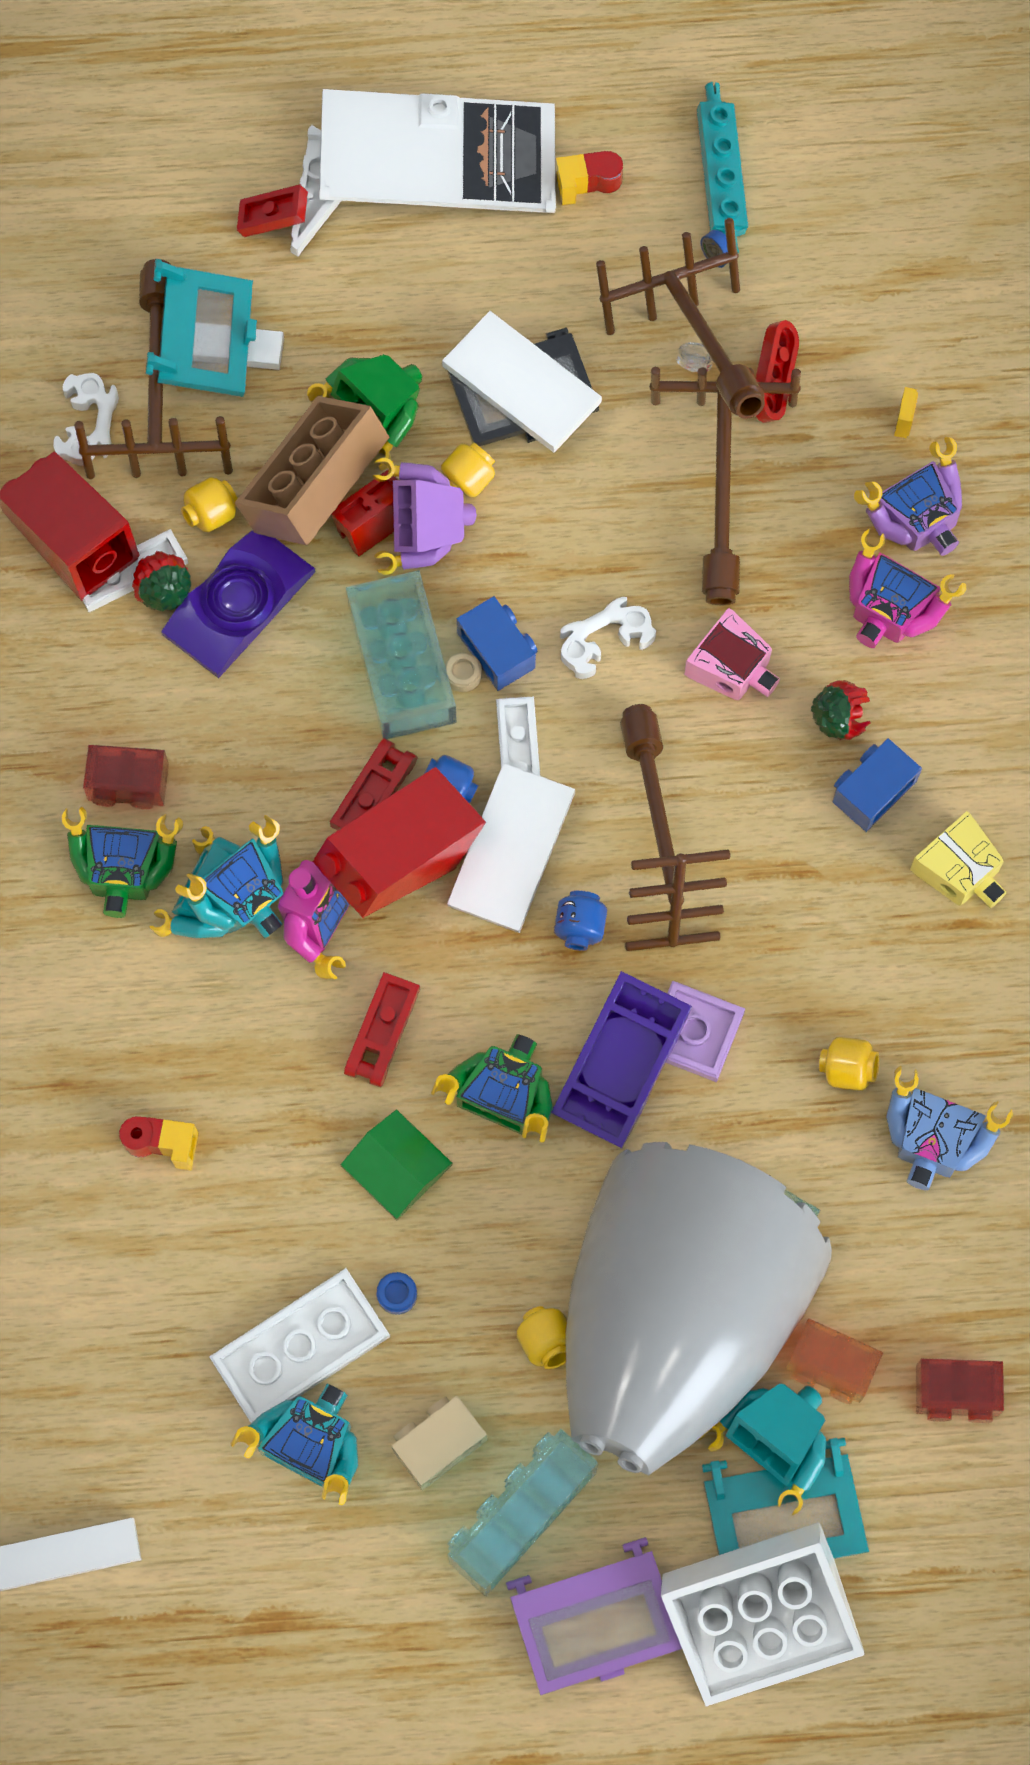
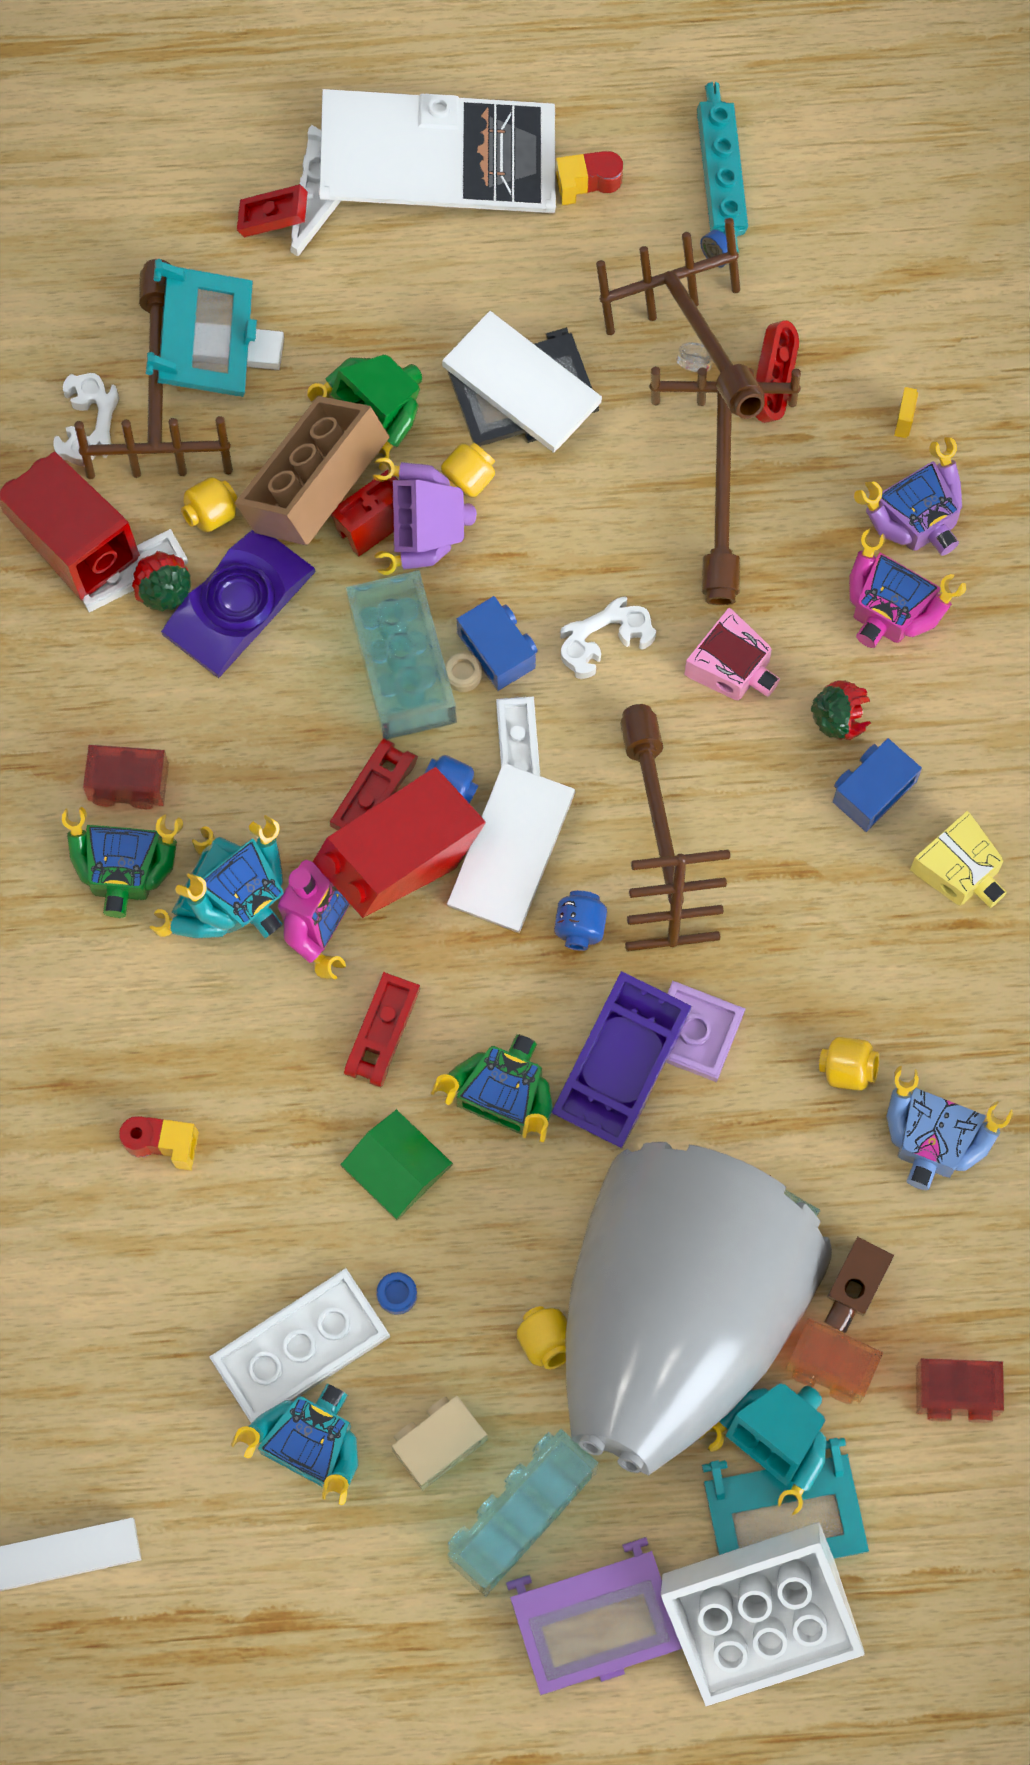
(866, 1266): none -> reddish brown torso

